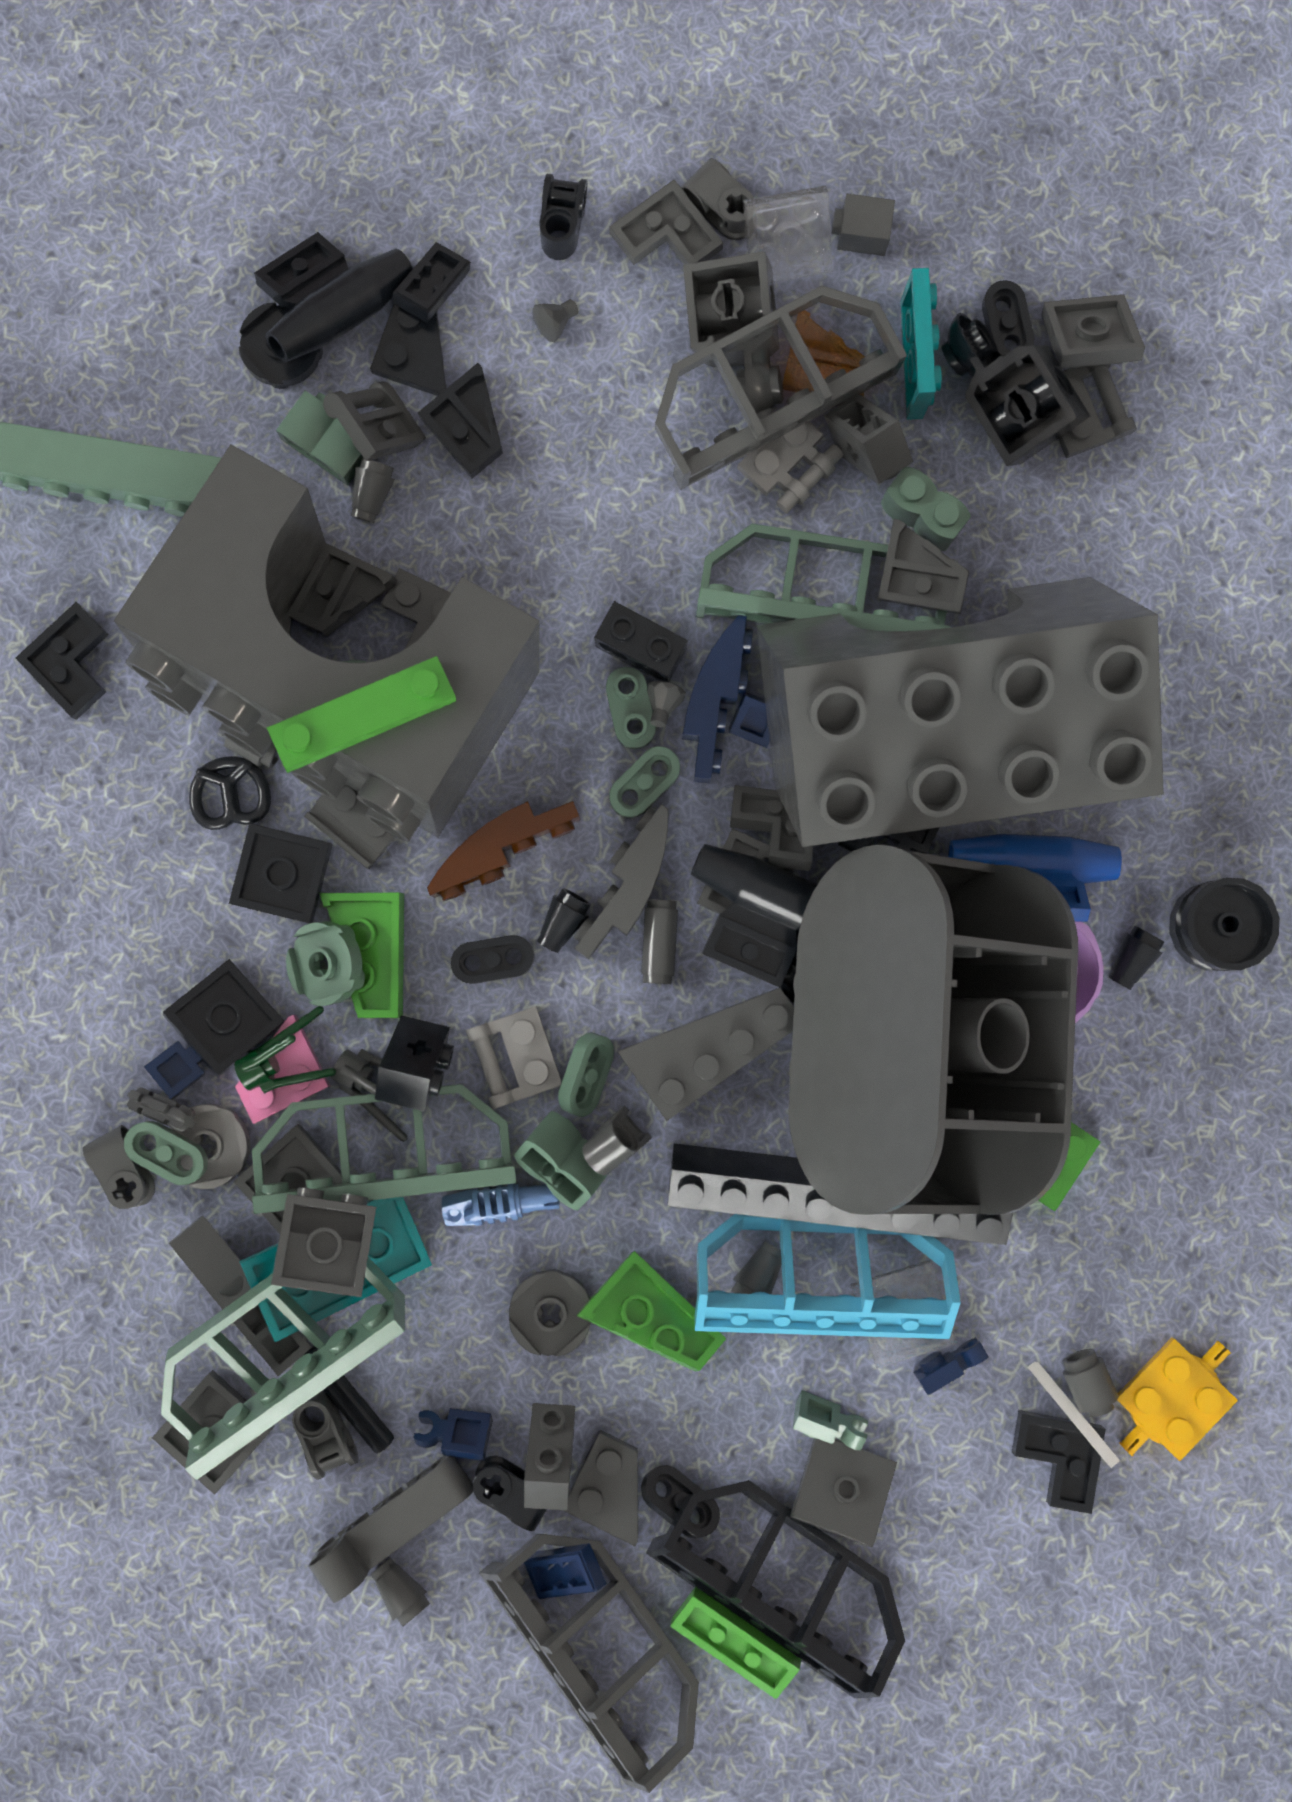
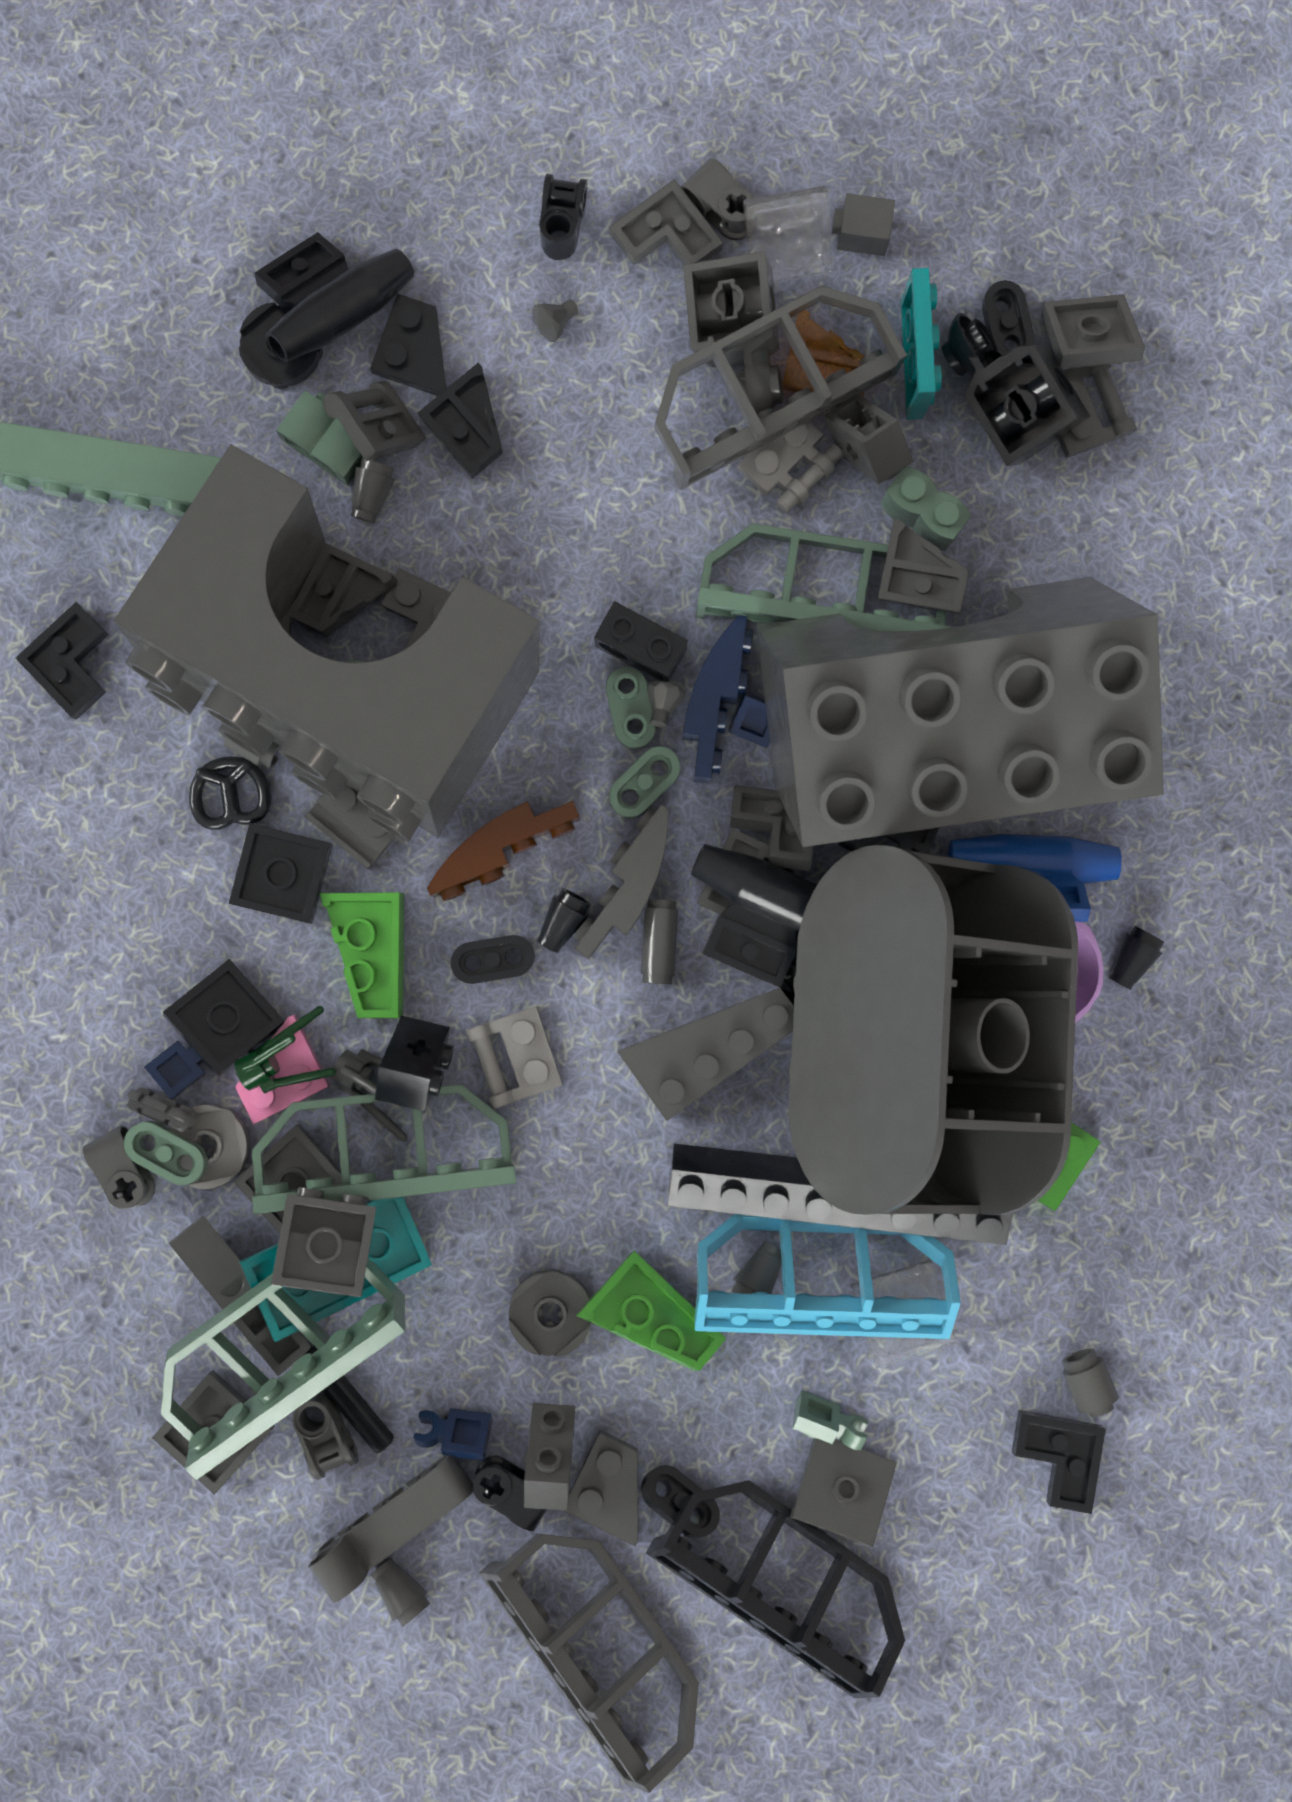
(343, 957): sand green plate -> none
(361, 714): bright green plate -> none
(431, 282): black plate -> none
(494, 1204): medium blue hinge -> none
(556, 1158): sand green brick -> none
(565, 1571): dark blue plate -> none
(586, 1074): sand green plate -> none
(614, 1142): dark grey piece -> none
(735, 1643): bright green plate -> none
(941, 1369): dark blue plate -> none
(1073, 1413): white sticker -> none
(1175, 1398): yellow plate -> none
(1249, 922): black wheel -> none

